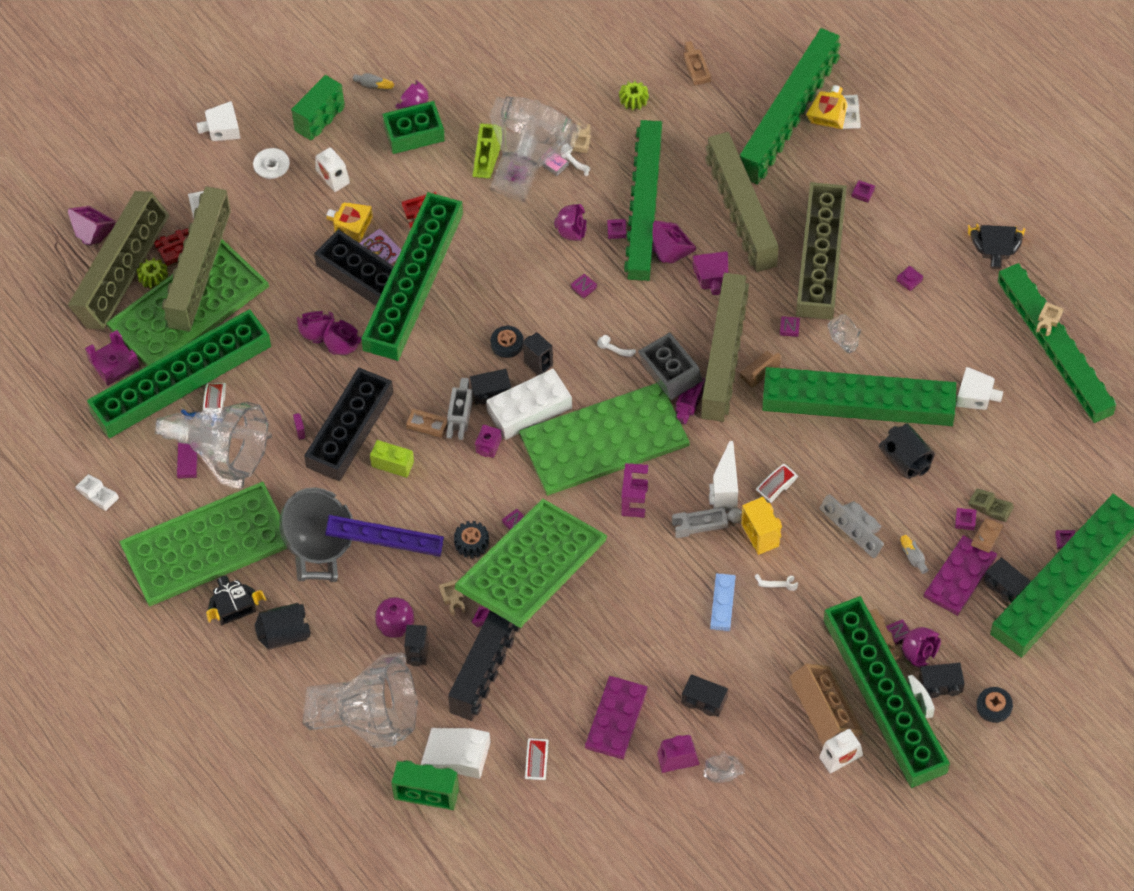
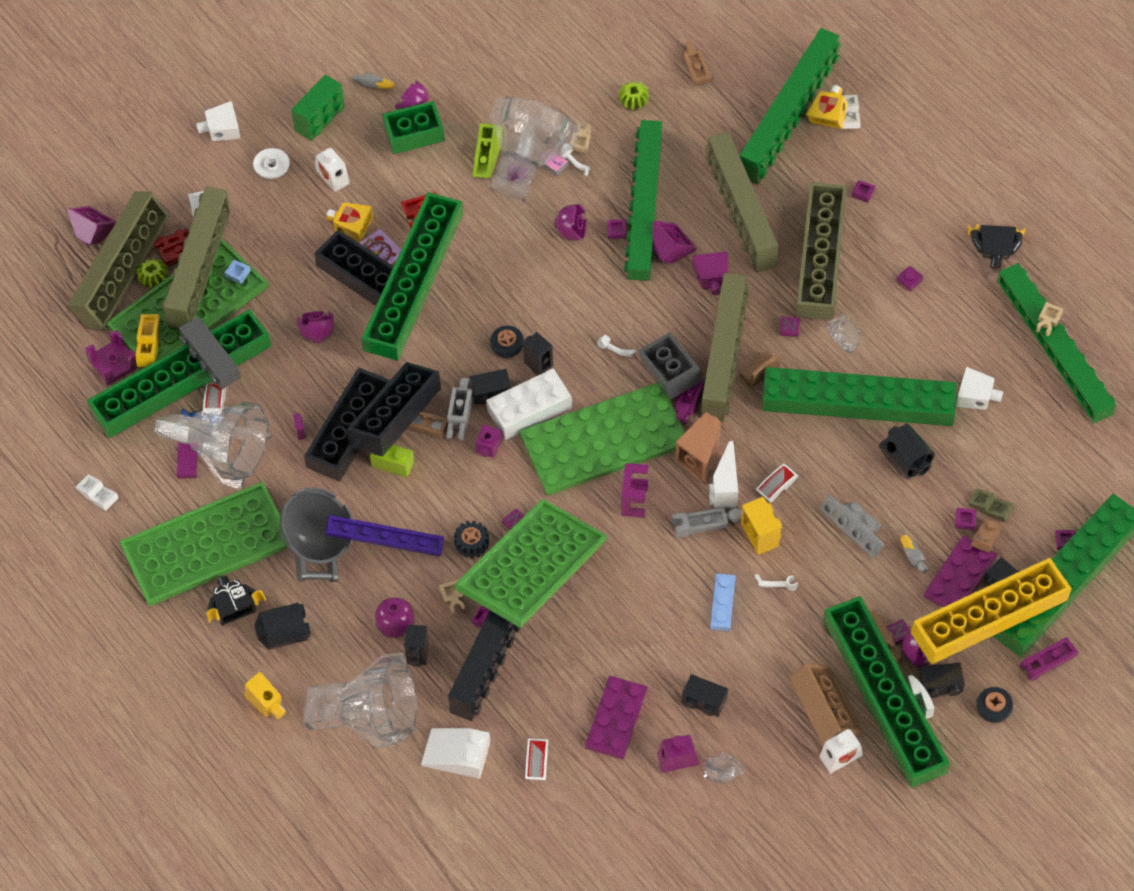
(147, 339): none -> yellow slope
(209, 353): none -> dark grey brick
(237, 271): none -> light blue plate
(264, 696): none -> yellow torso
(342, 339): magenta cylinder -> none
(394, 409): none -> black brick
(425, 785): green brick -> none
(583, 286): magenta tile -> none
(699, 446): none -> nougat slope
(990, 610): none -> yellow brick
(1049, 658): none -> magenta plate

